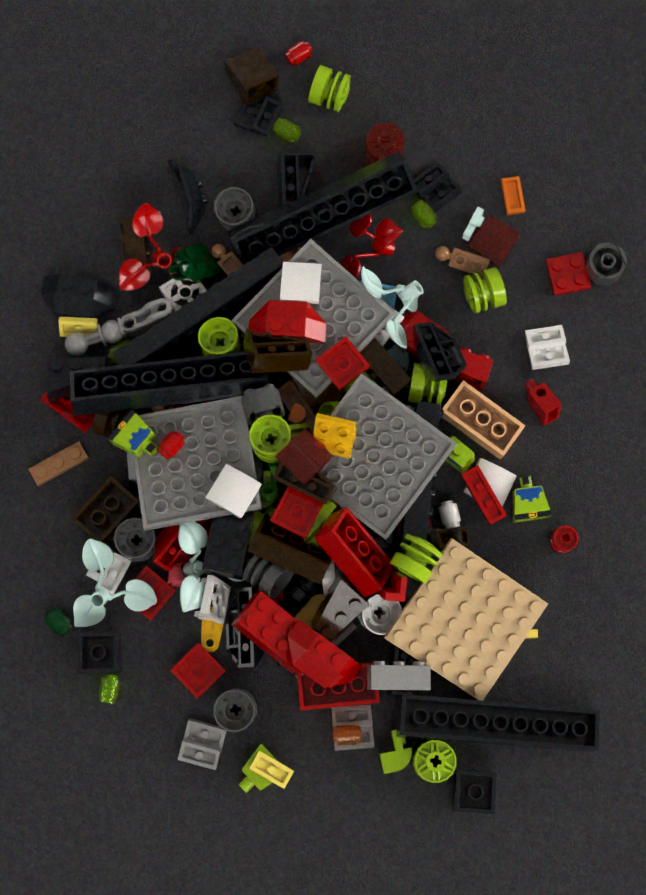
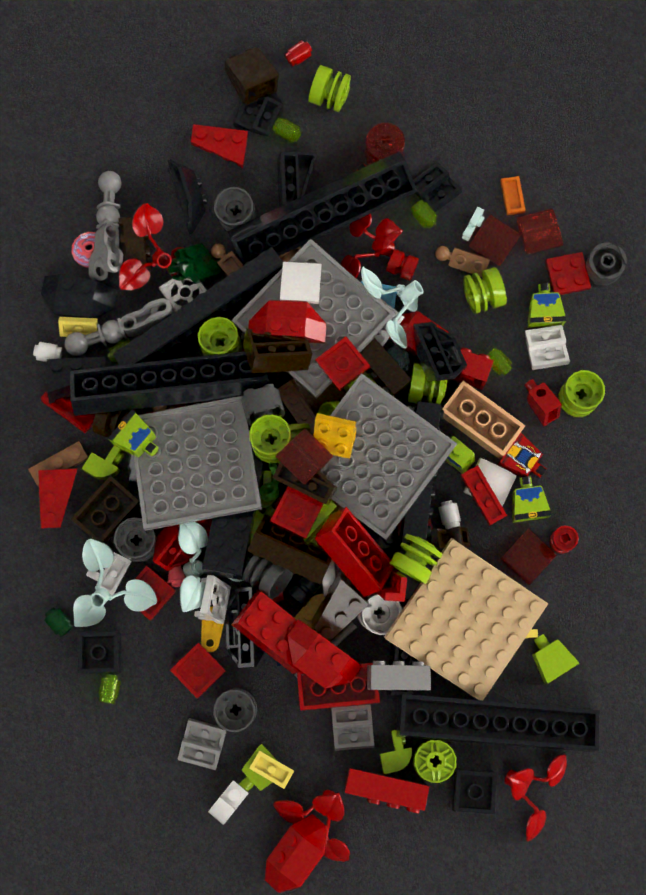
(47, 351): none -> white brick
(54, 494): none -> red wing
(79, 250): none -> dish
(101, 468): none -> lime brick
(107, 236): none -> light grey piece
(171, 445): red brick -> none
(224, 142): none -> red wing
(228, 802): none -> white brick
(233, 490): white slope -> none
(296, 854): none -> red wedge
(297, 414): orange brick -> none
(327, 804): none -> red plant
(347, 734): clear orange brick -> none
(387, 789): none -> red brick
(402, 264): none -> red wheel
(501, 362): none -> clear neon green brick
(519, 785): none -> red plant
(522, 458): none -> torso
(528, 556): none -> clear red slope
(540, 231): none -> clear red slope
(545, 308): none -> lime torso
(552, 659): none -> lime torso
(589, 387): none -> lime wheel

